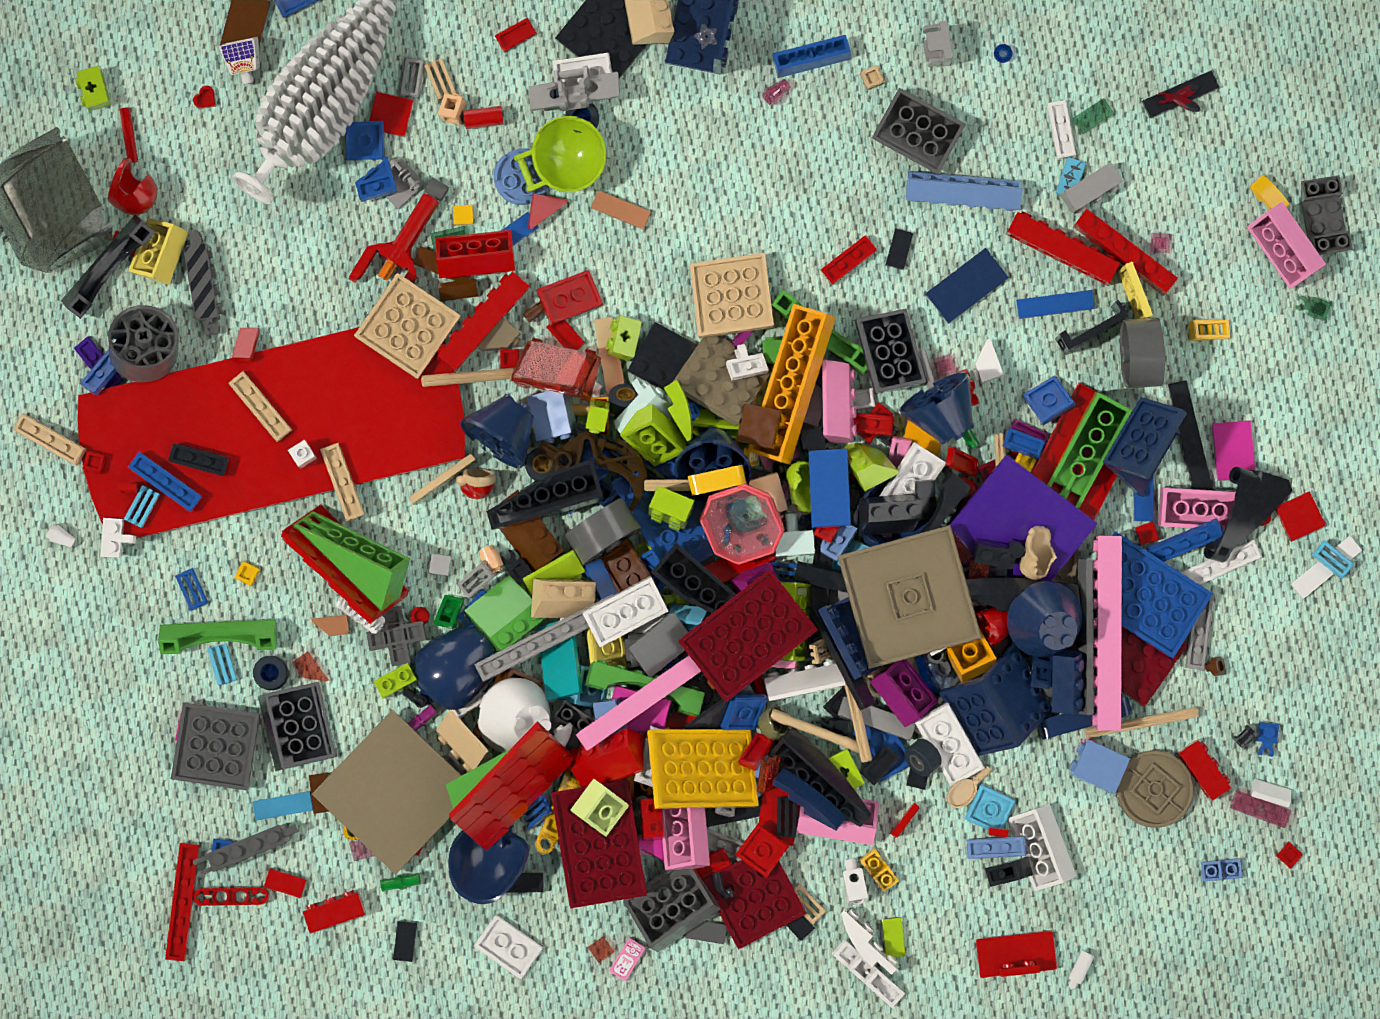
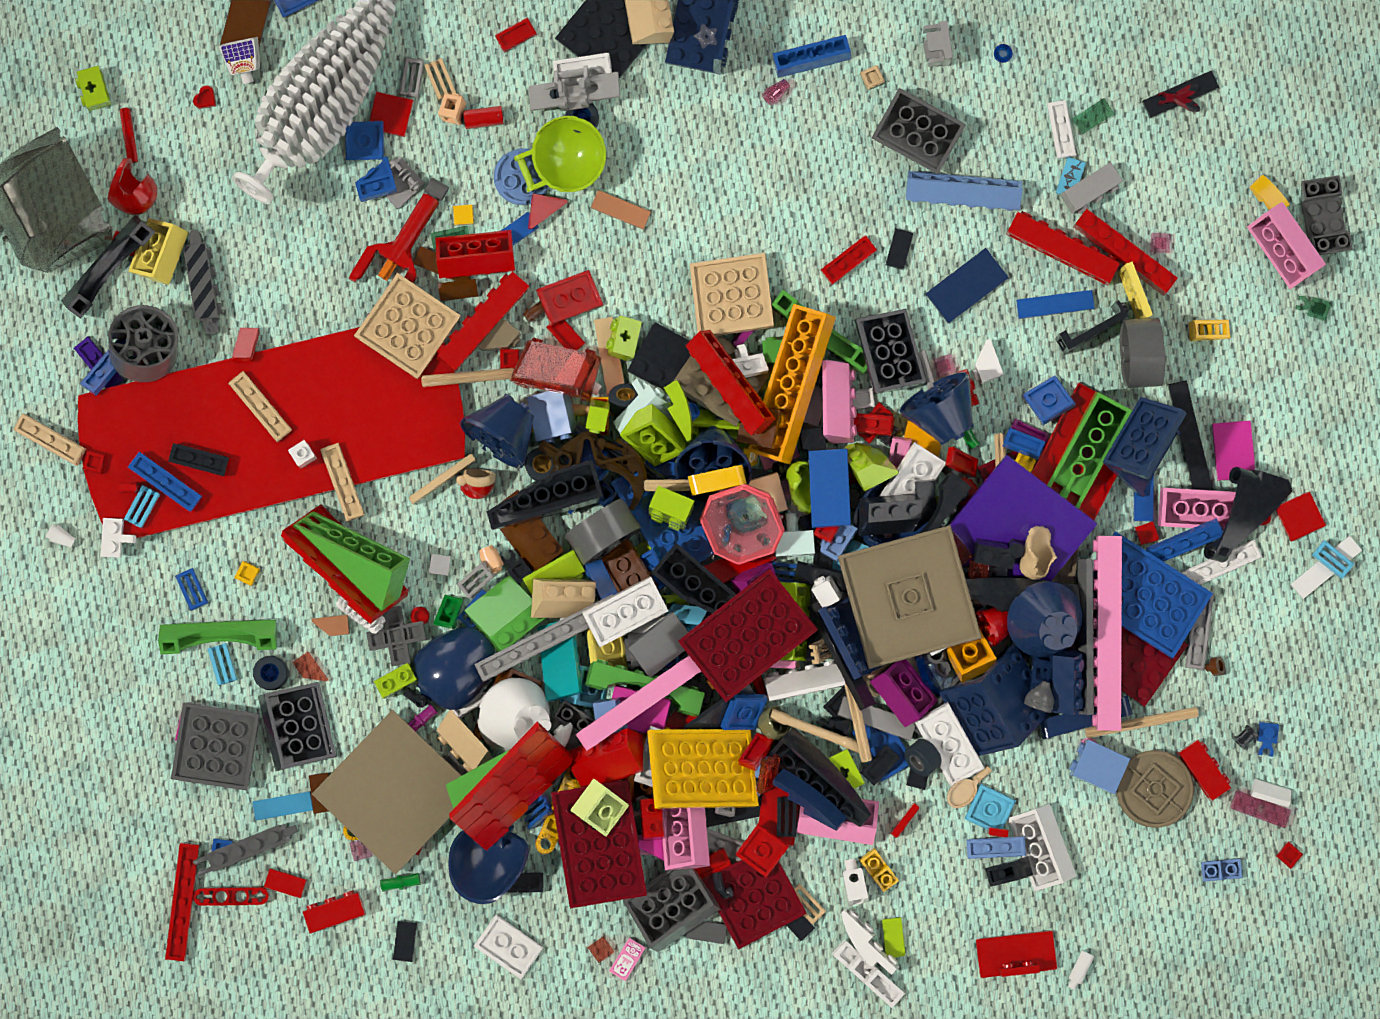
(730, 382): none -> red brick
(826, 591): none -> white brick
(1040, 697): none -> dark grey helmet

